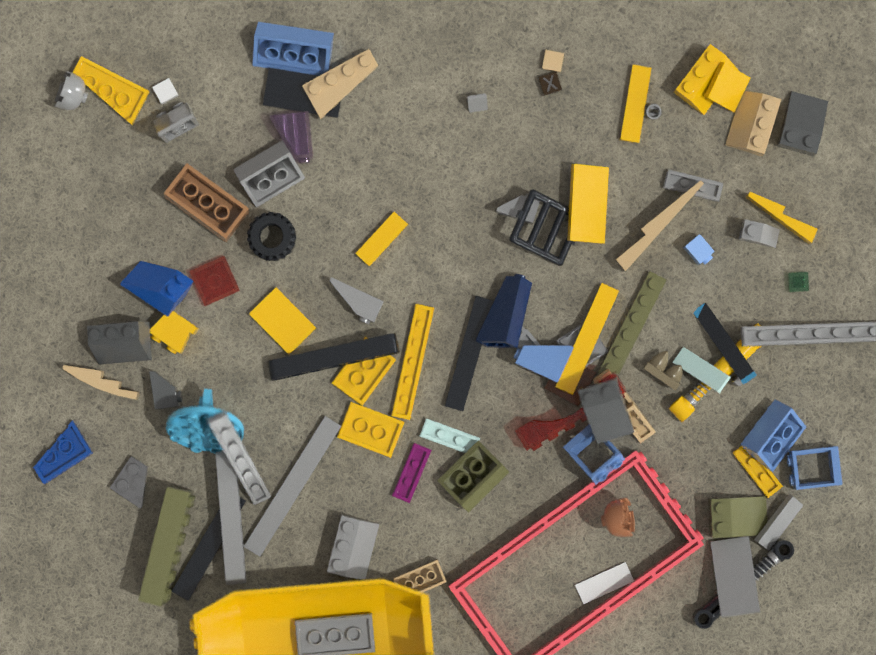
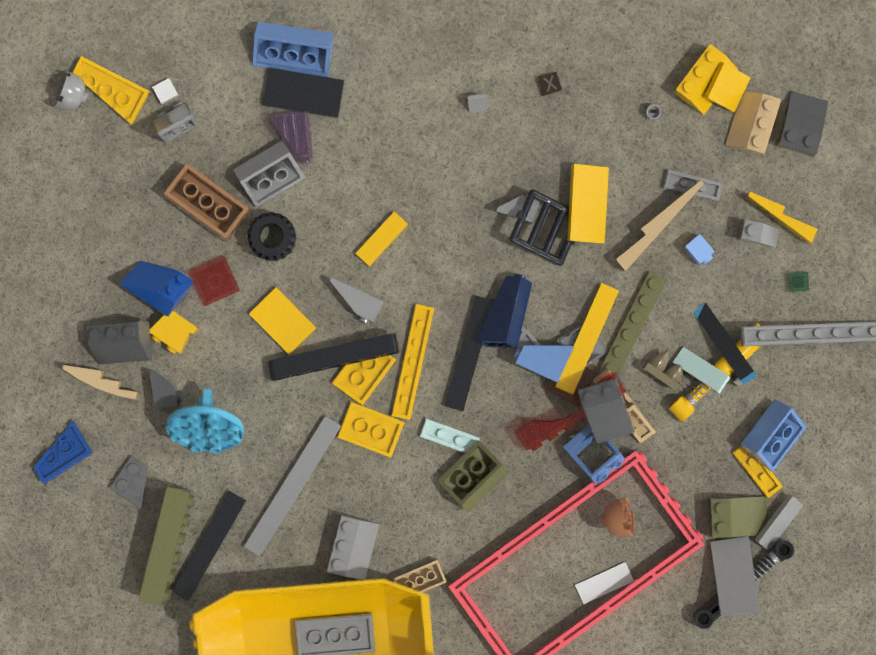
(230, 521): light grey beam -> none
(239, 457): light grey tile -> none
(338, 82): tan wing -> none
(411, 472): magenta tile -> none
(553, 61): tan tile -> none
(635, 104): yellow tile -> none
(834, 465): medium blue window -> none

